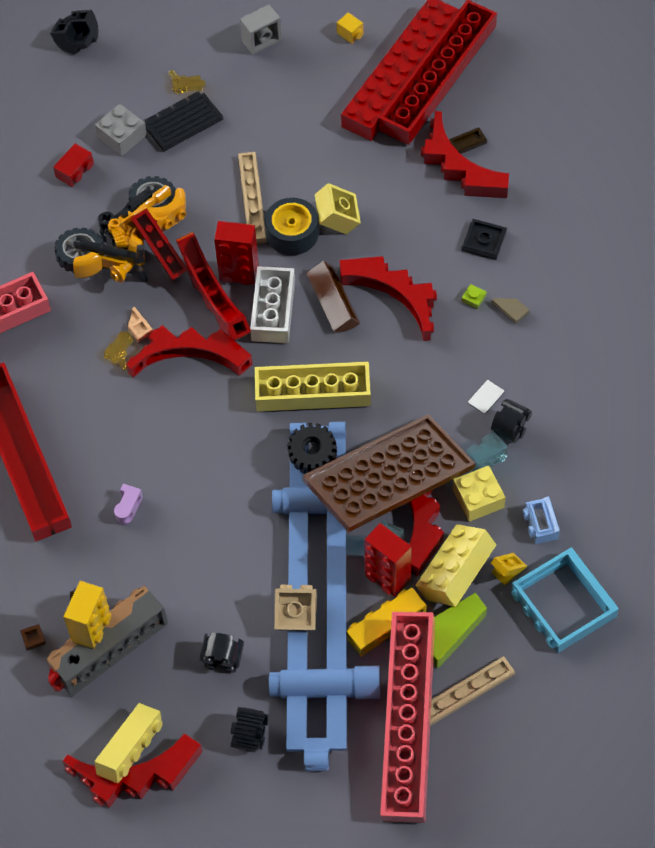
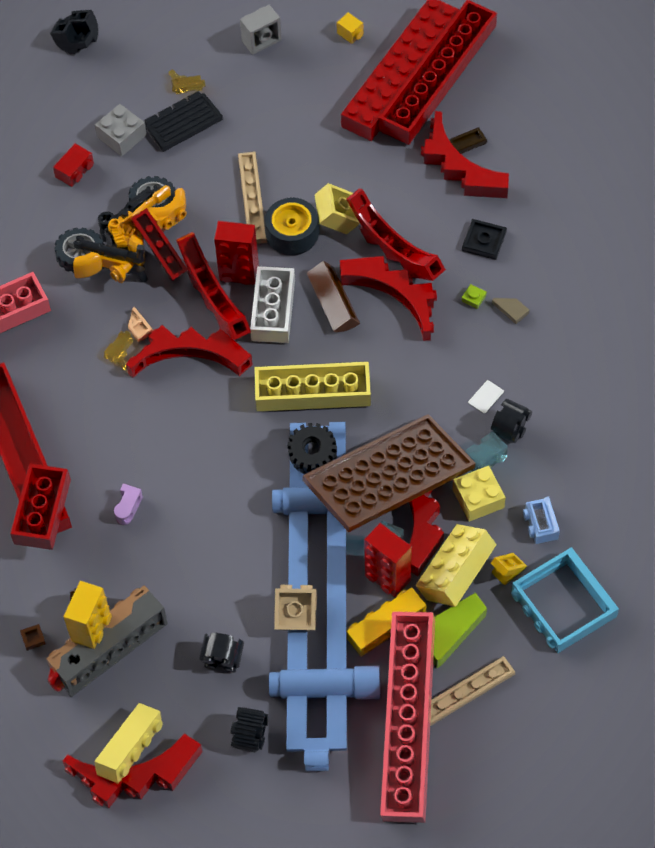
(40, 506): none -> red brick
(395, 247): none -> red arch

